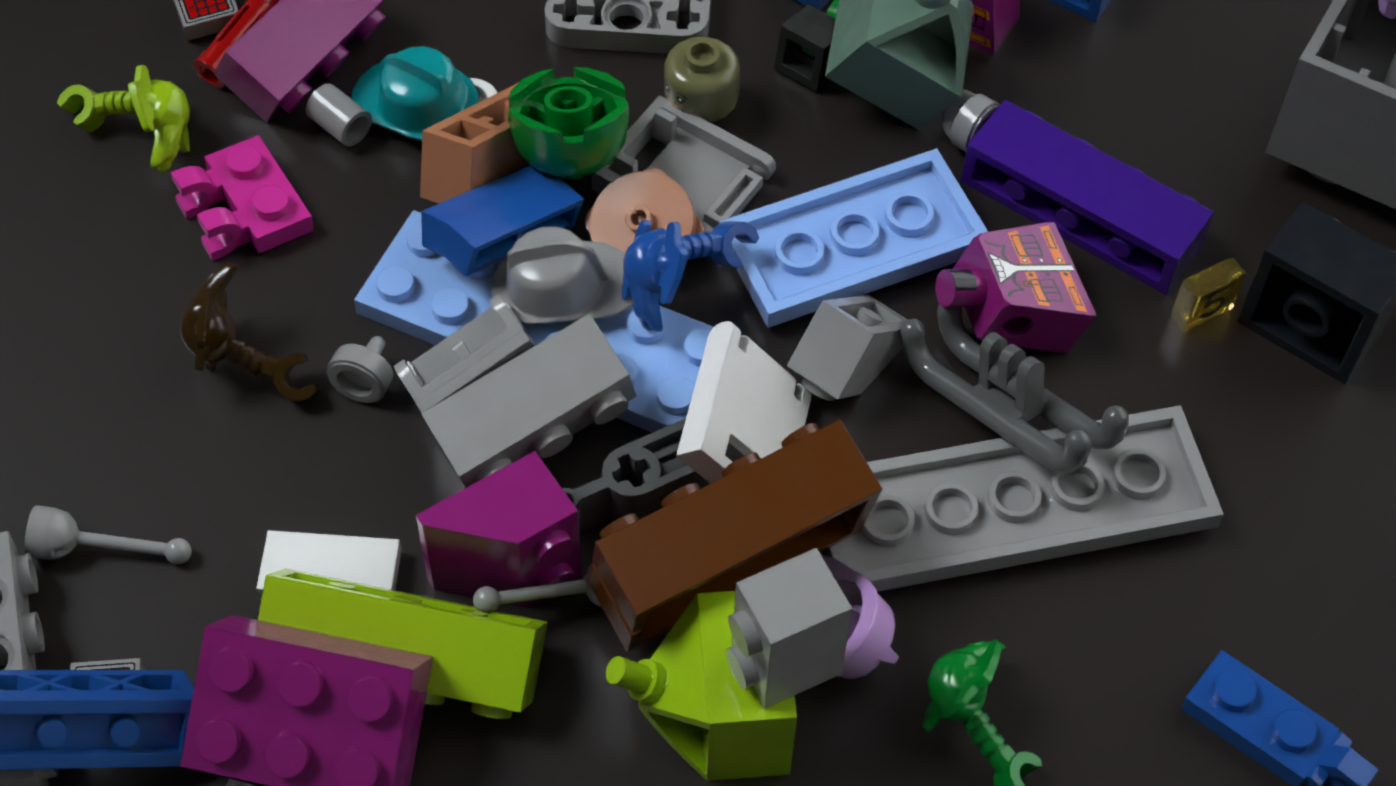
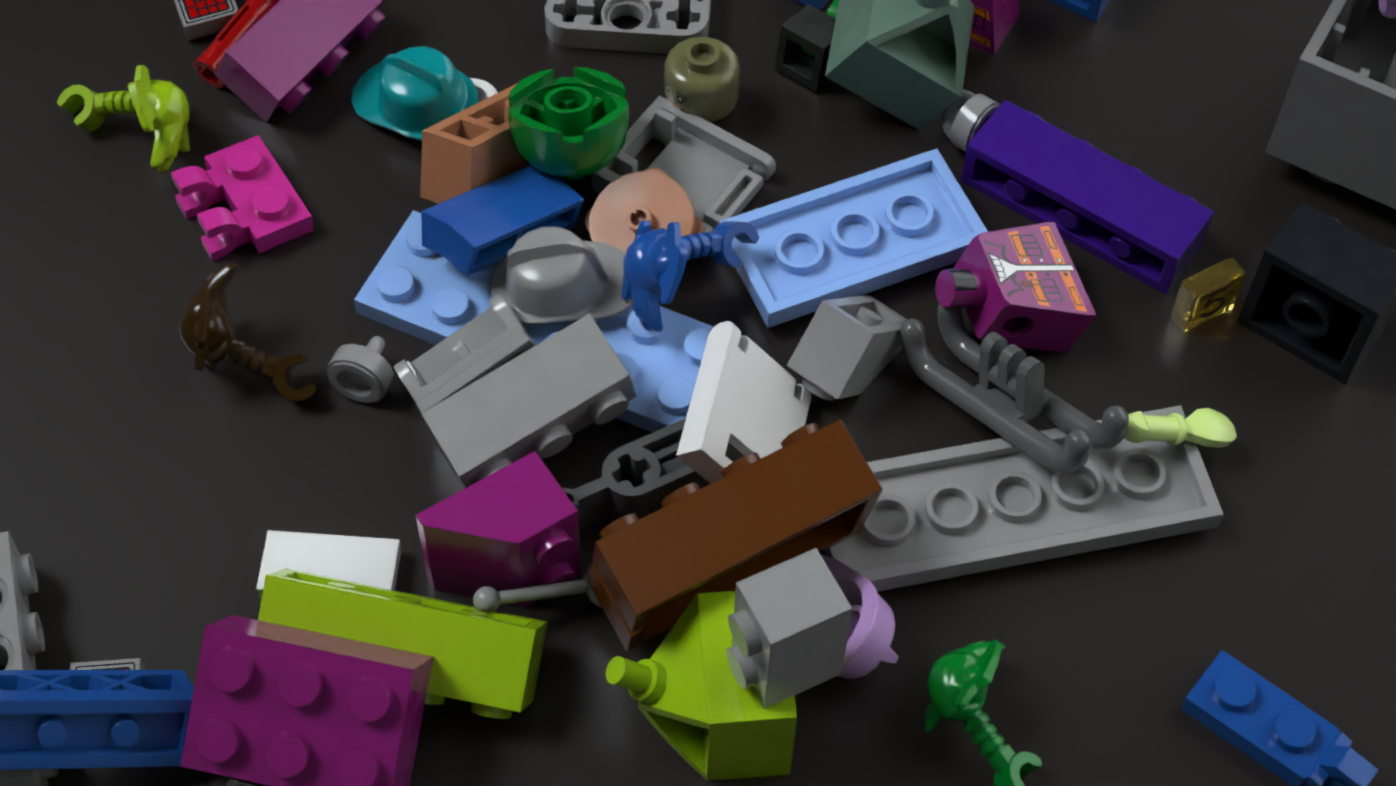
(55, 534): light grey hinge -> none
(338, 114): light grey hinge -> none
(1202, 427): none -> yellowish green piece

